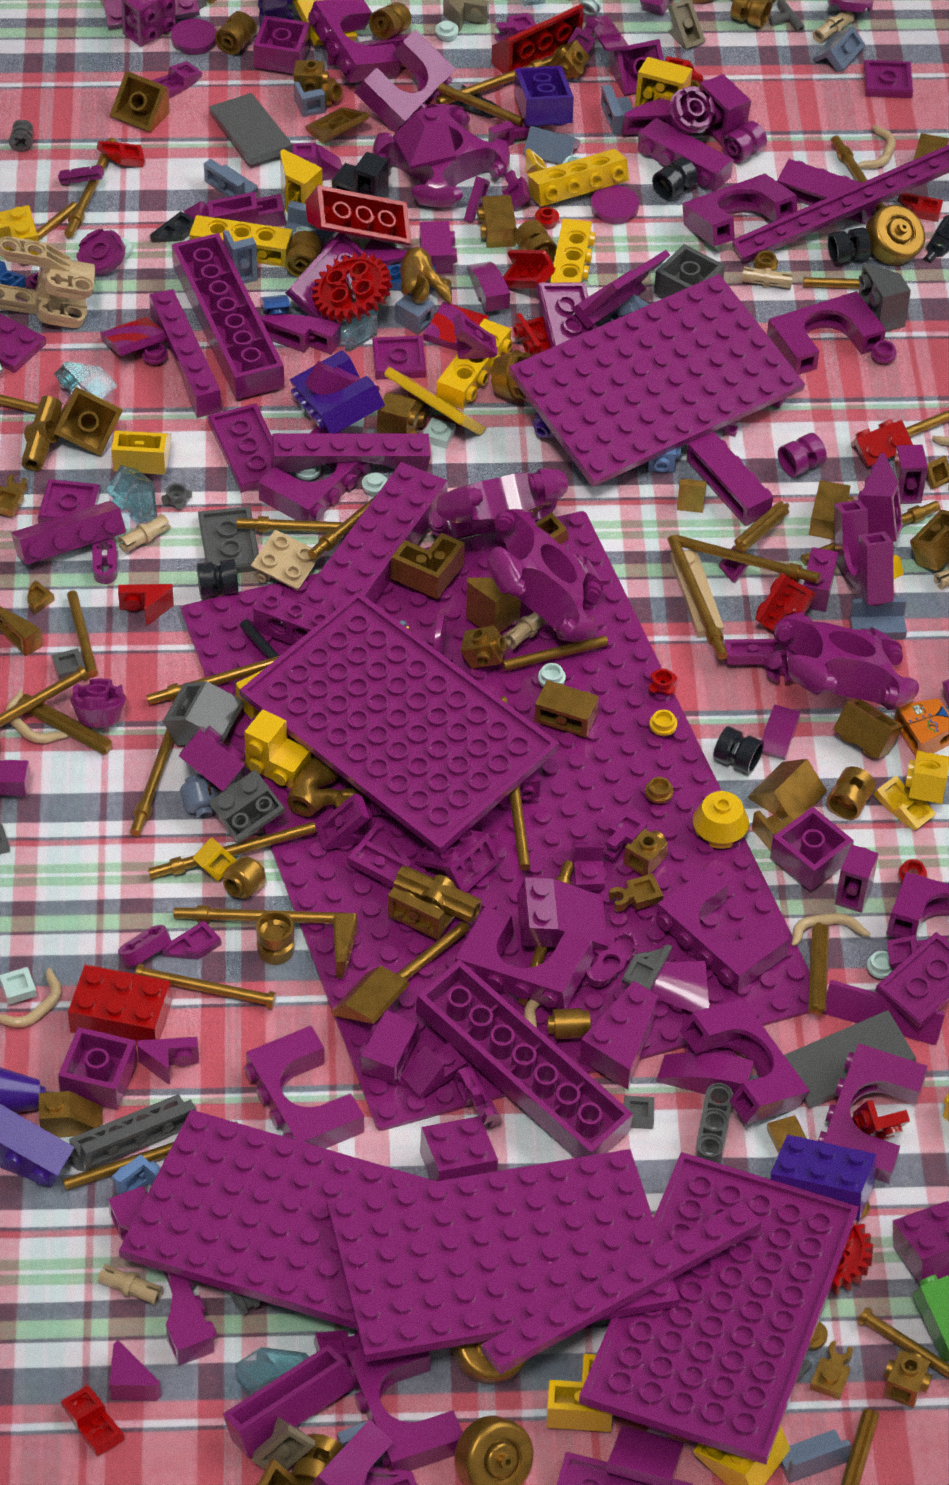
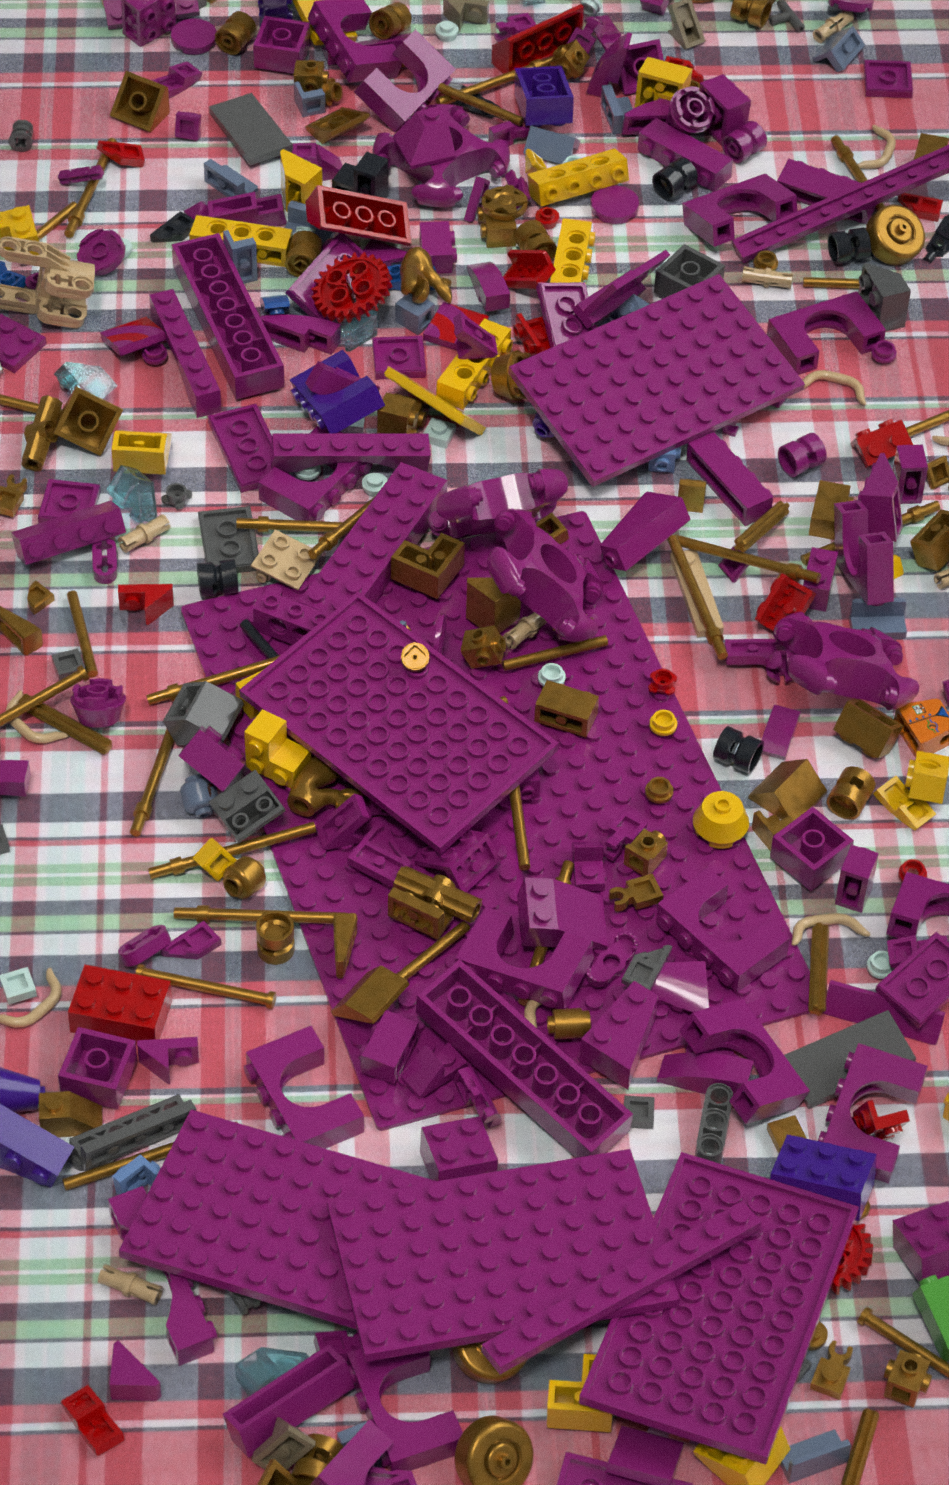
(188, 125): none -> magenta tile
(415, 657): none -> tile
(504, 200): none -> pearl gold wheel
(609, 65): none -> magenta slope
(643, 529): none -> magenta slope
(837, 378): none -> tan animal

